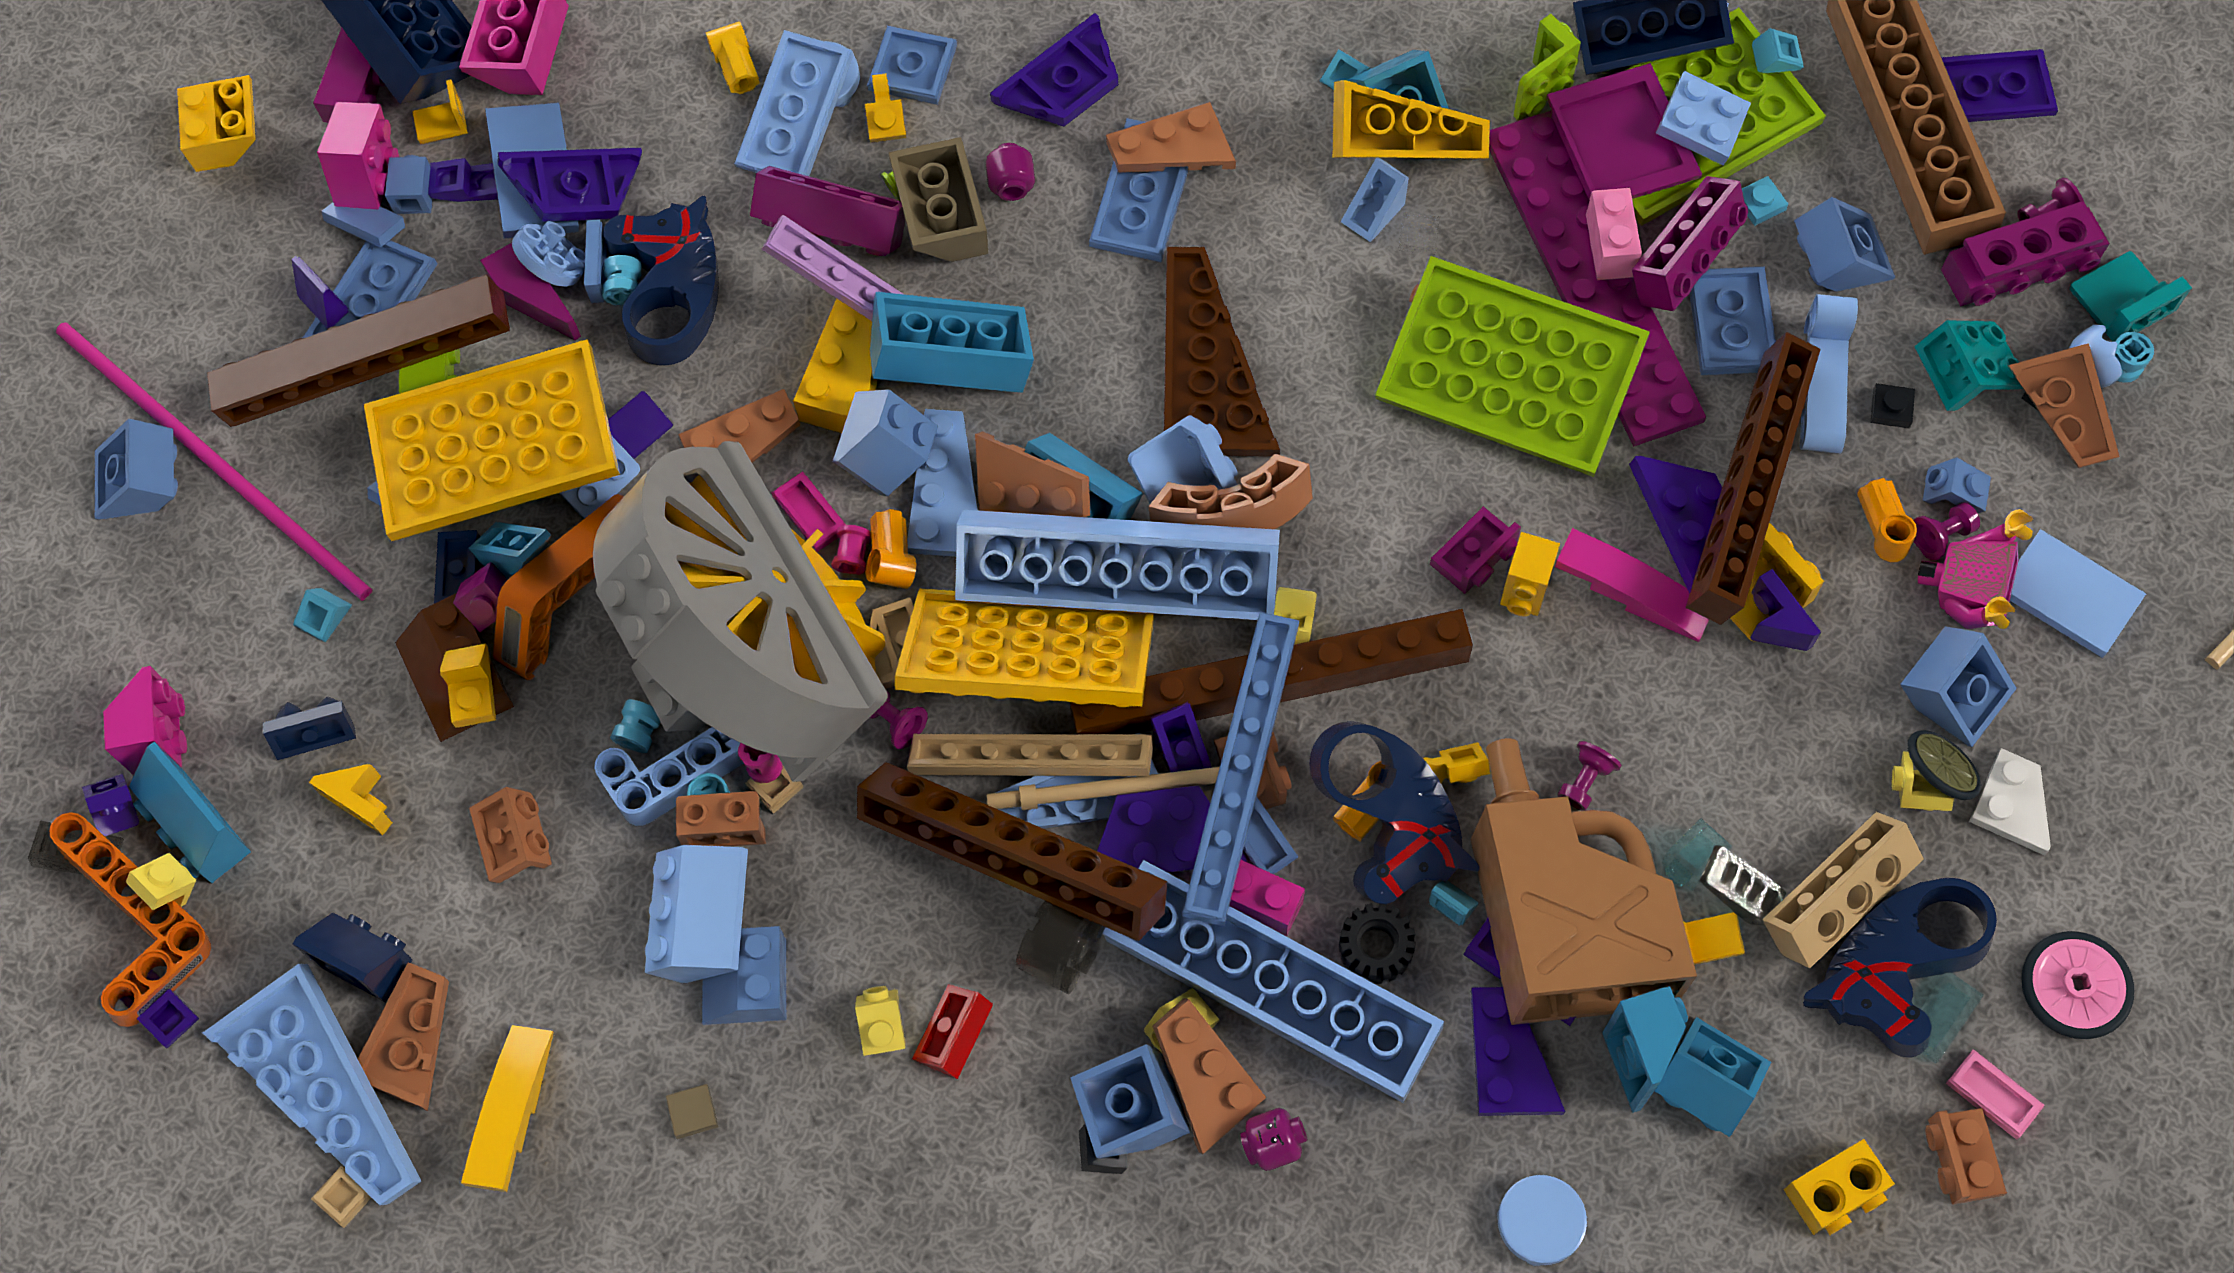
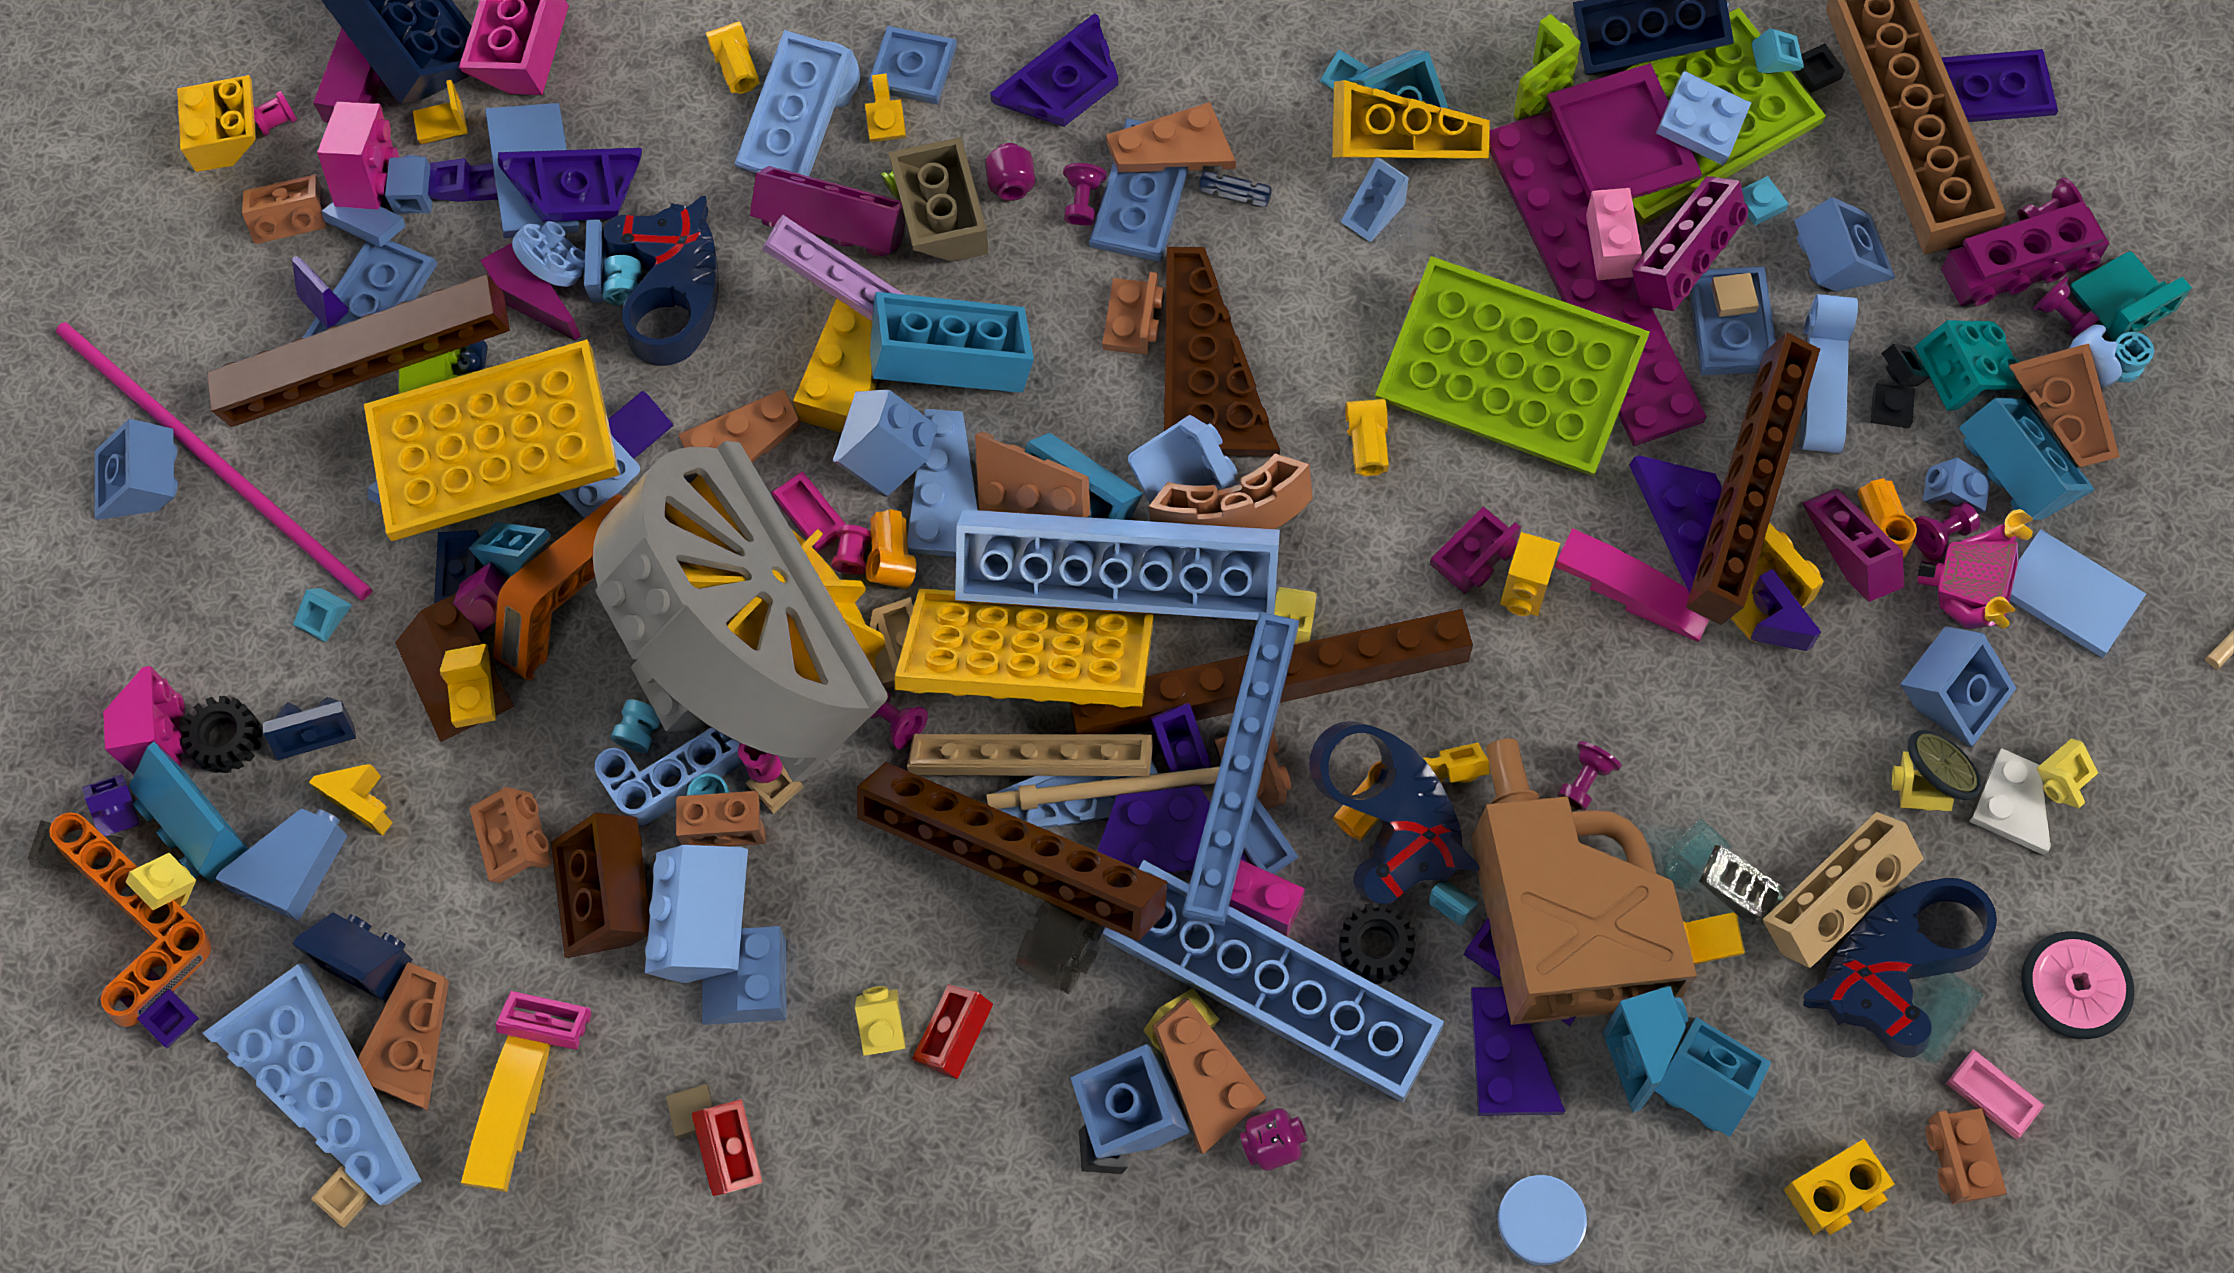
(203, 722): none -> black tyre
(273, 113): none -> dark pink bush
(283, 209): none -> nougat bracket
(287, 863): none -> medium blue slope
(474, 357): none -> dark blue arm
(541, 1026): none -> dark pink tile
(601, 885): none -> reddish brown slope
(726, 1147): none -> red slope
(1083, 178): none -> magenta piece
(1131, 315): none -> nougat bracket
(1235, 188): none -> dark blue axle
(1368, 433): none -> yellow piece
(1734, 294): none -> tan tile
(1819, 68): none -> black plate
(1859, 547): none -> magenta slope
(1904, 365): none -> black plate
(2024, 457): none -> dark azure slope
(2058, 301): none -> magenta piece
(2067, 773): none -> light yellow bracket

